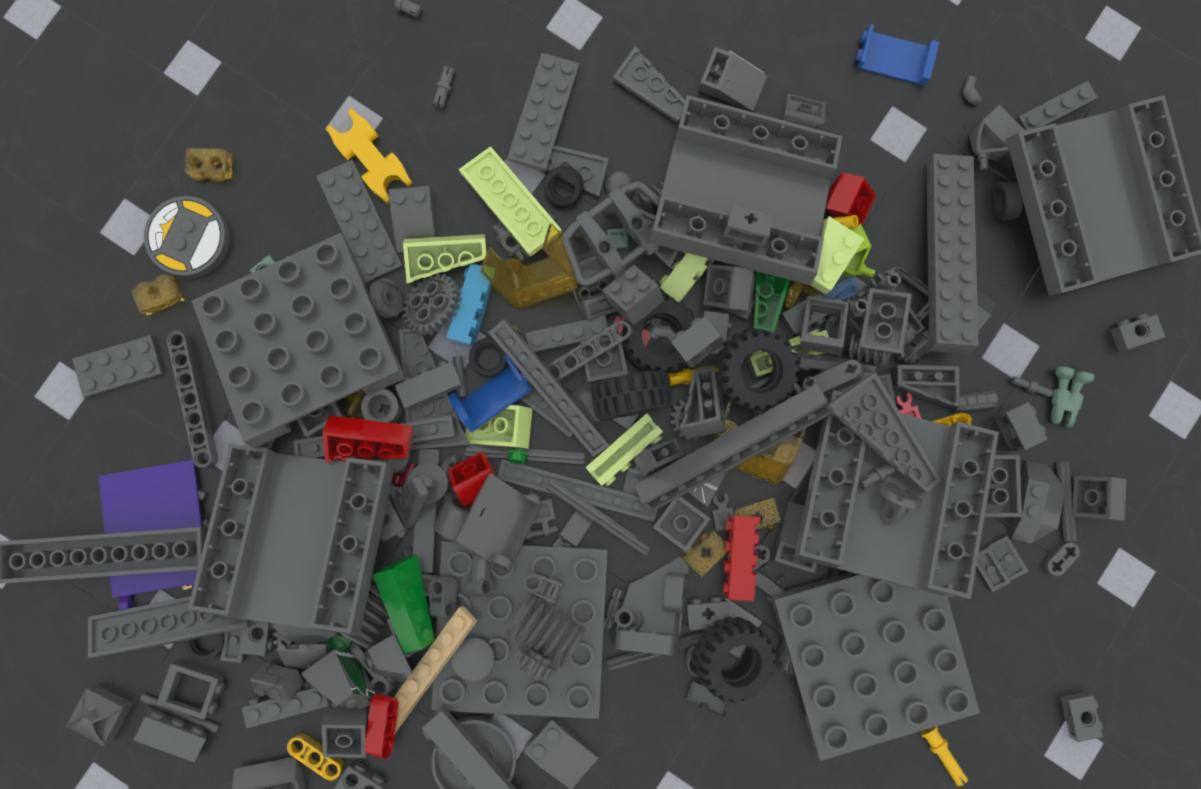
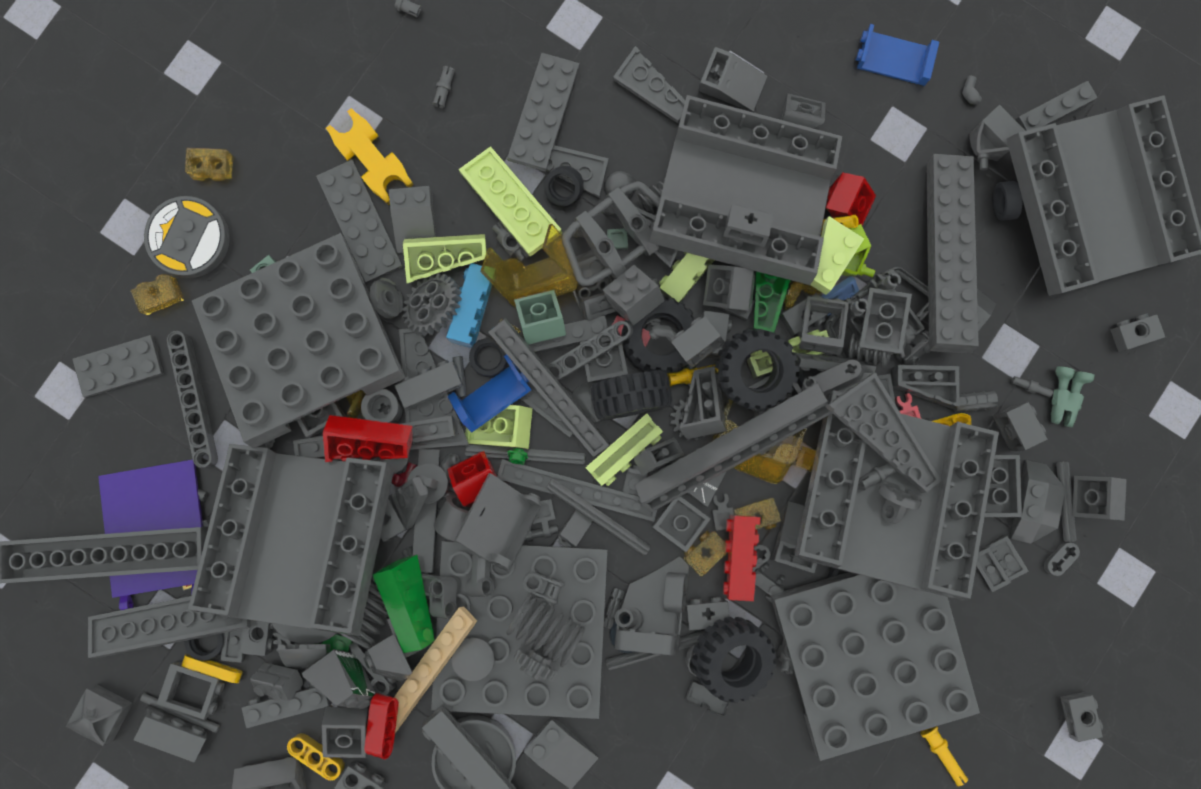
(213, 669): none -> yellow beam
(540, 317): none -> sand green brick
(805, 459): none -> clear yellow brick

